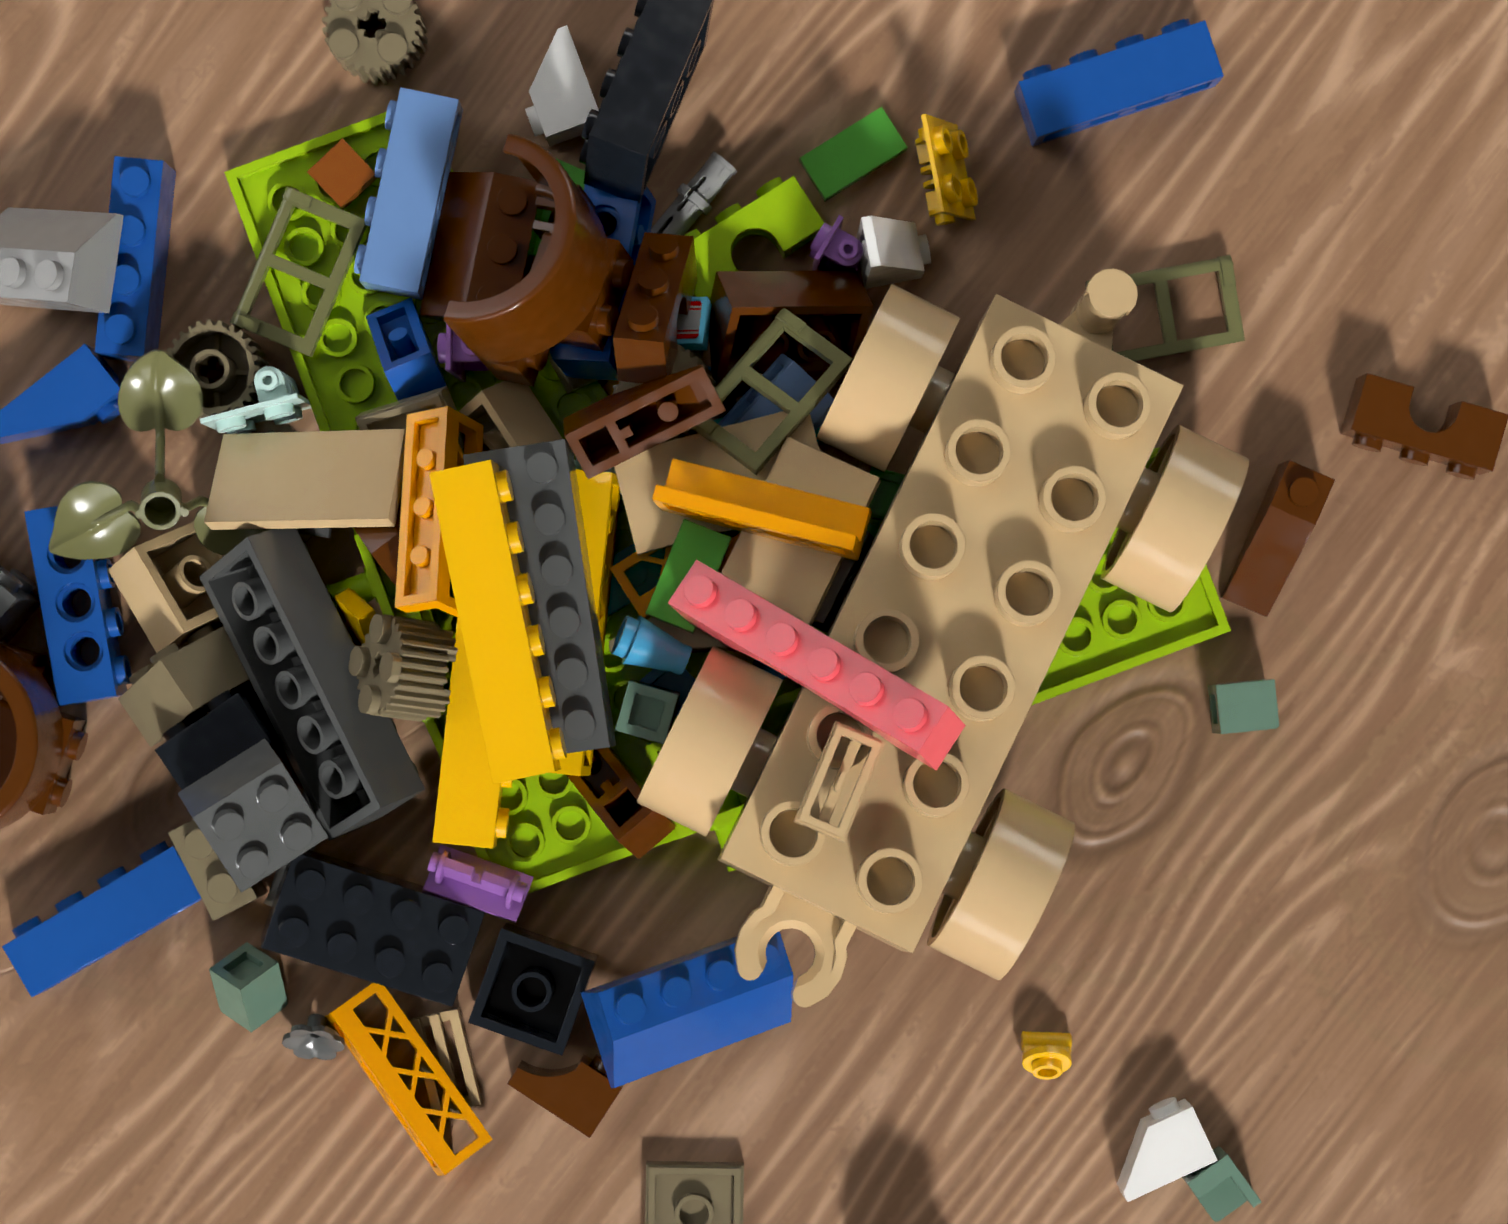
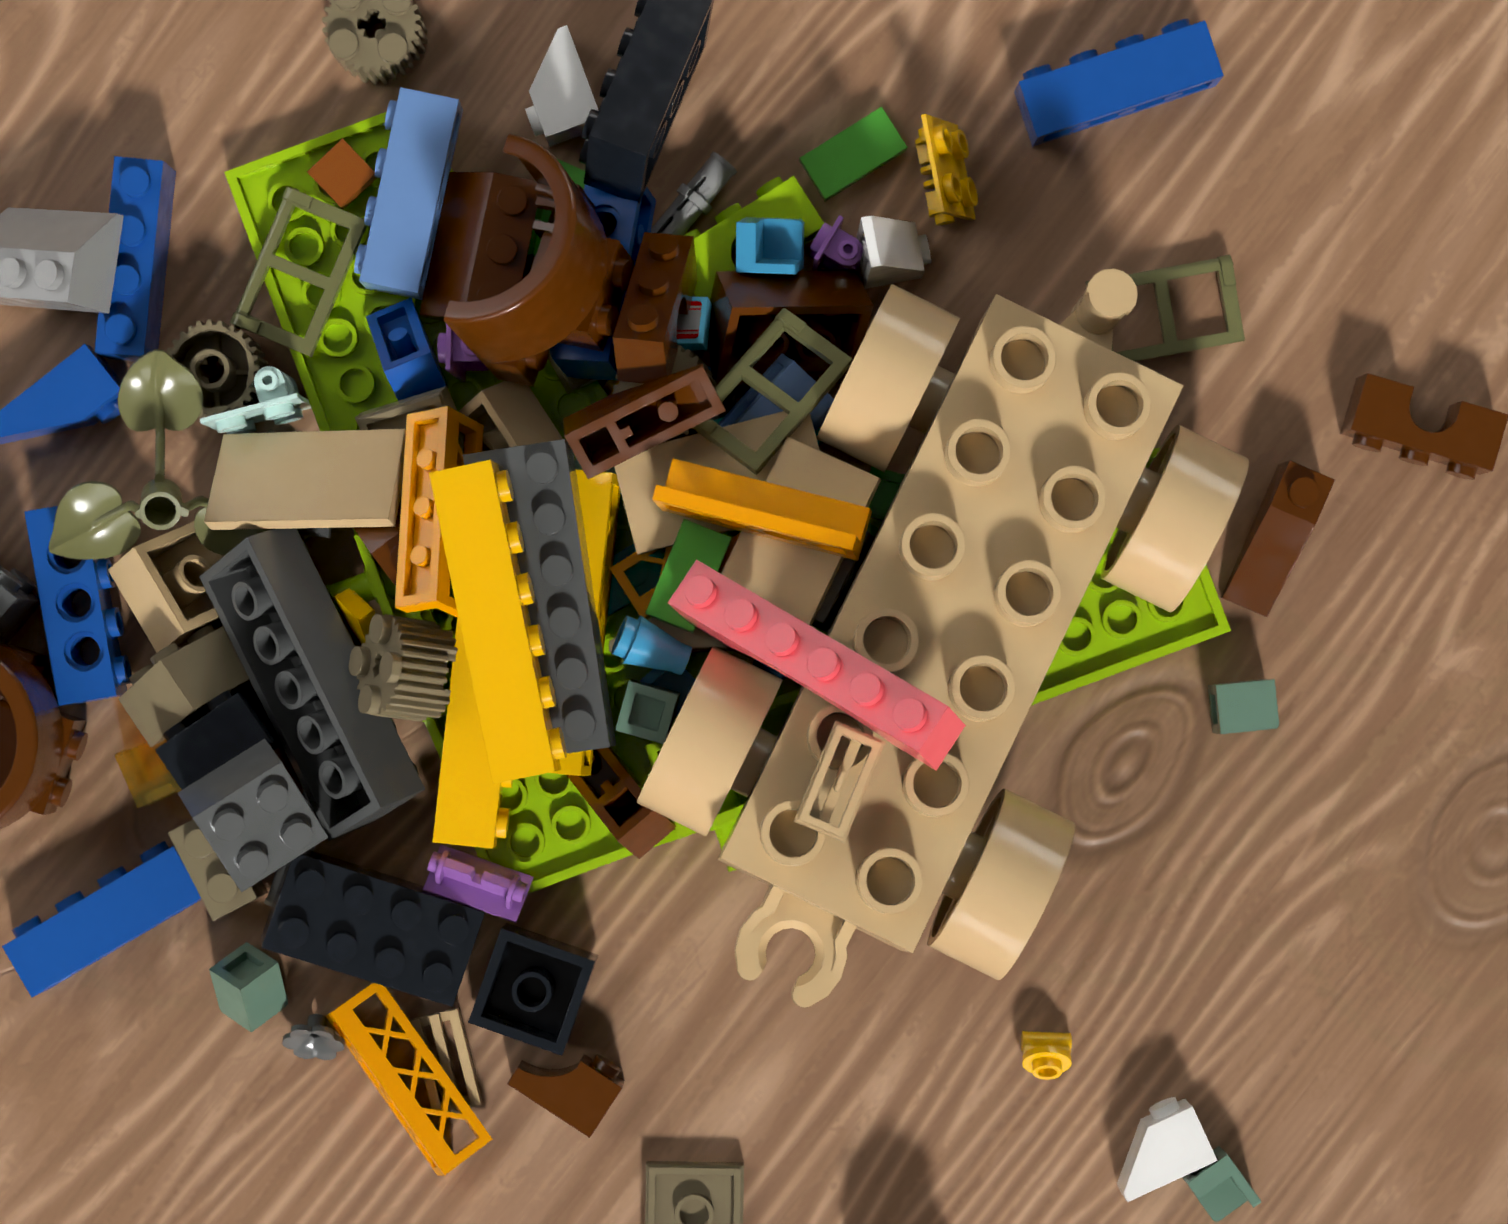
(146, 774): none -> clear yellow panel
(686, 1009): blue slope -> none
(769, 245): none -> dark azure panel

